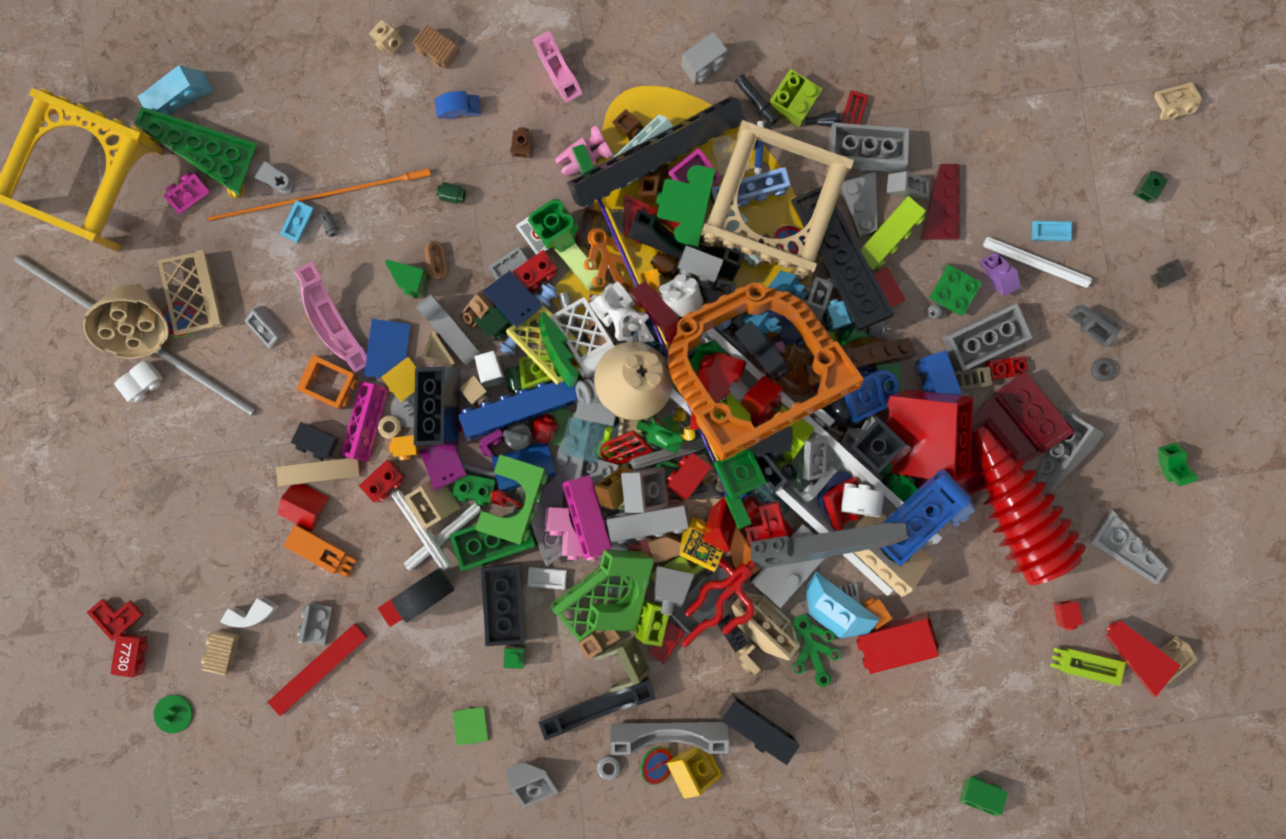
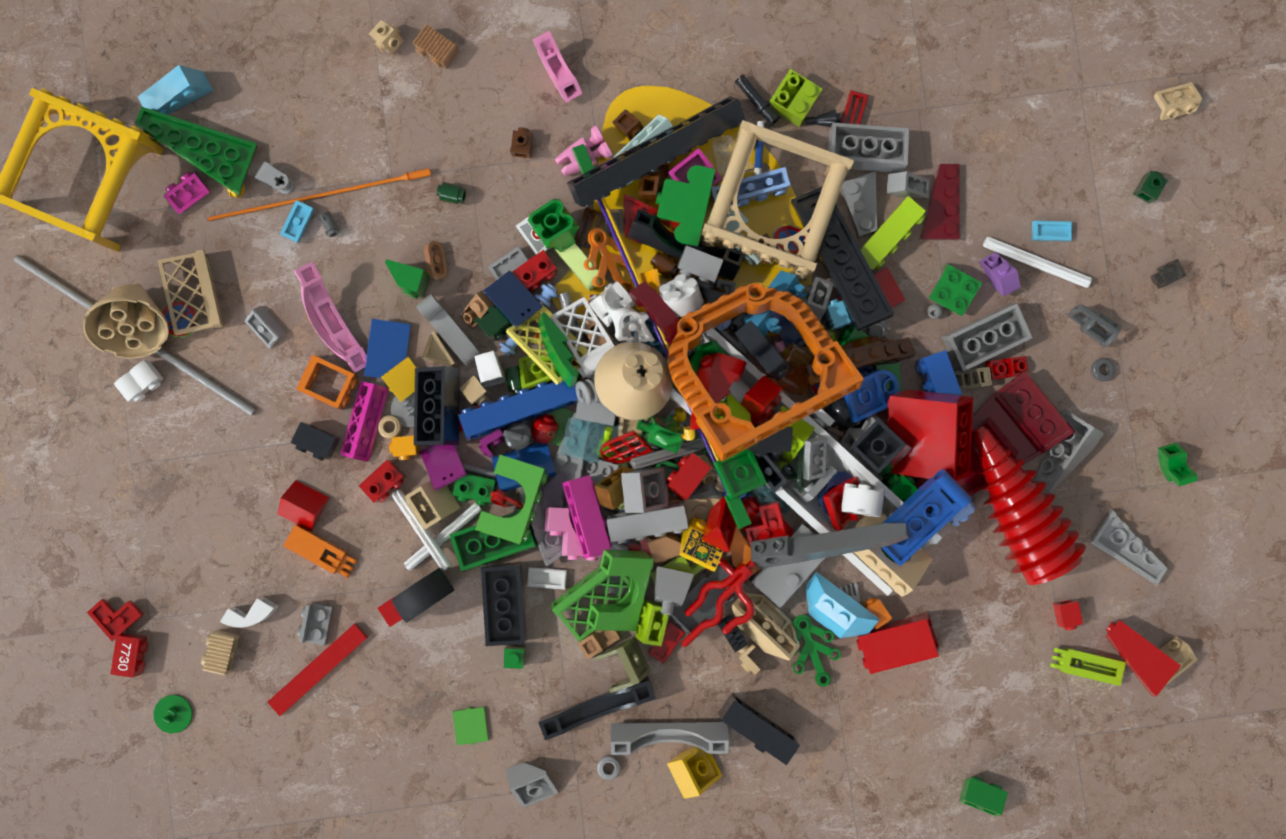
(317, 471): tan slope -> none
(457, 103): blue brick -> none
(654, 765): piece -> none
(704, 58): light grey brick -> none

